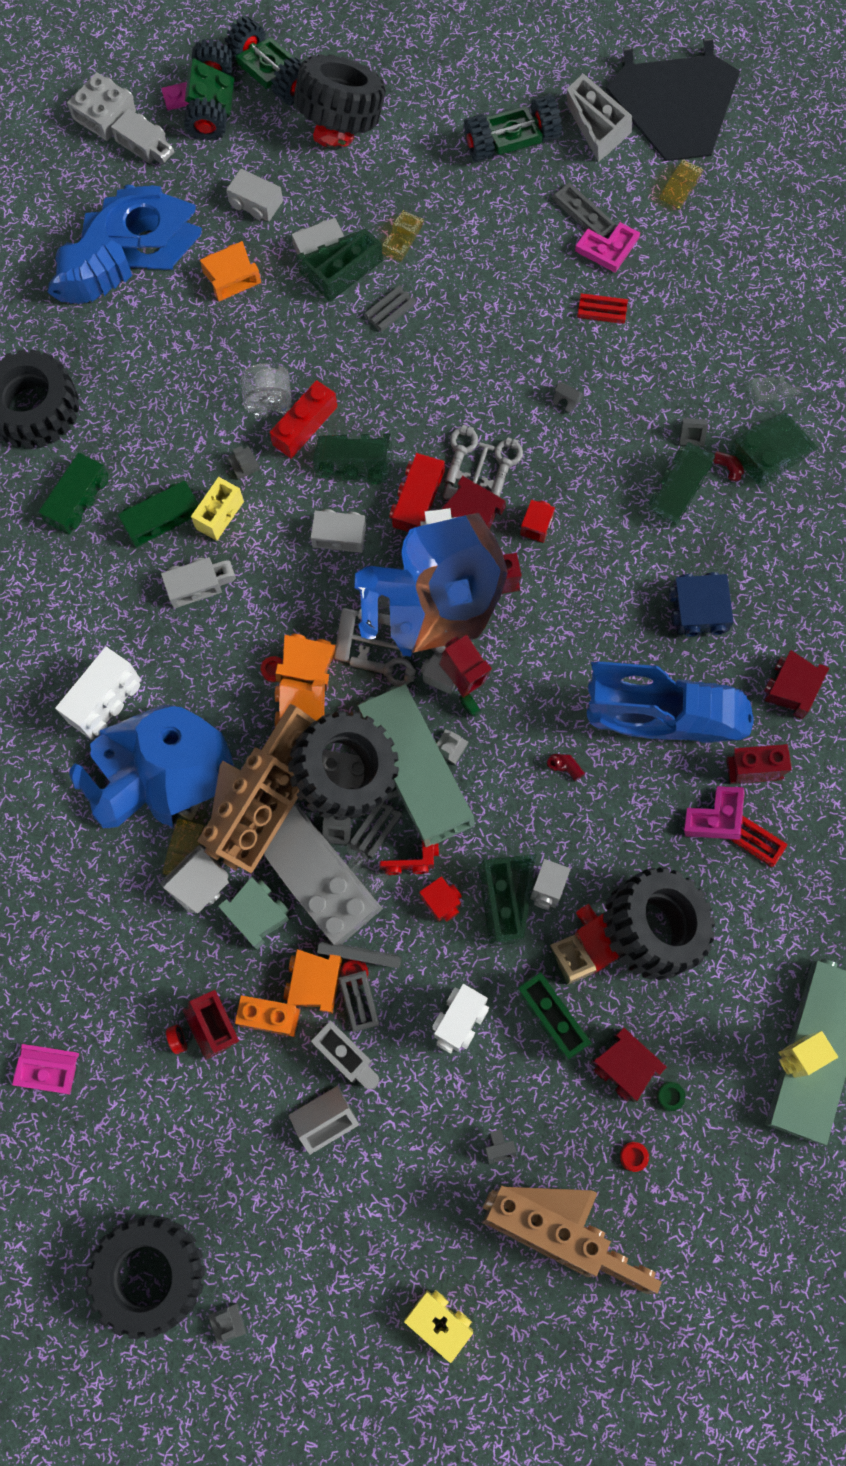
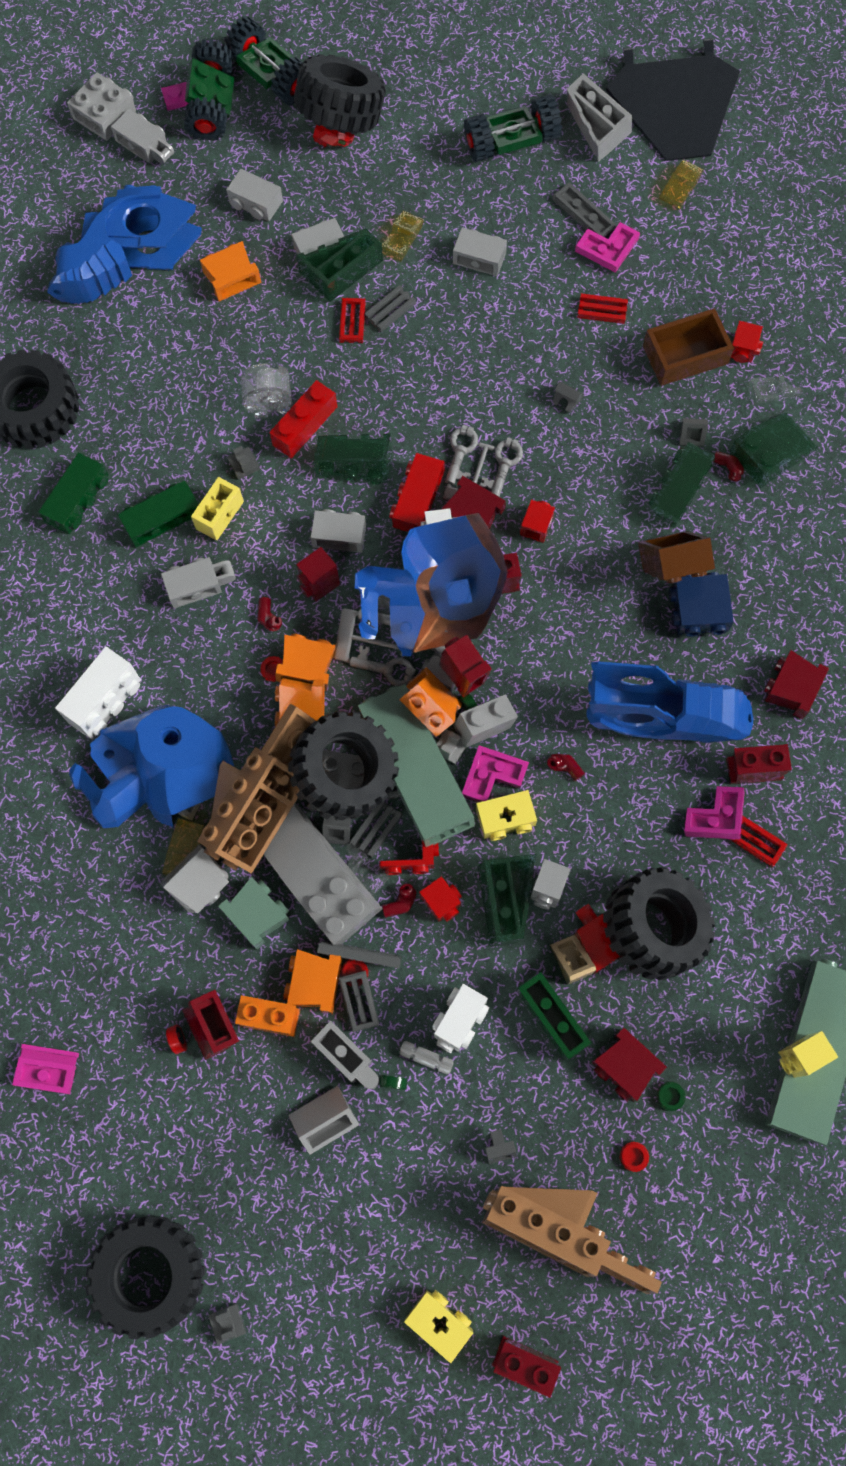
(265, 616): none -> dark red arm
(317, 574): none -> dark red brick
(351, 338): none -> red tile
(393, 1082): none -> dark green tile
(403, 902): none -> dark red arm
(426, 1057): none -> light grey axle
(431, 701): none -> orange hips
(479, 251): none -> light grey brick
(485, 720): none -> light grey brick
(491, 767): none -> dark pink plate
(516, 805): none -> light yellow brick
(526, 1366): none -> dark red hips
(677, 556): none -> reddish brown piece
(687, 346): none -> reddish brown piece
(746, 342): none -> red brick

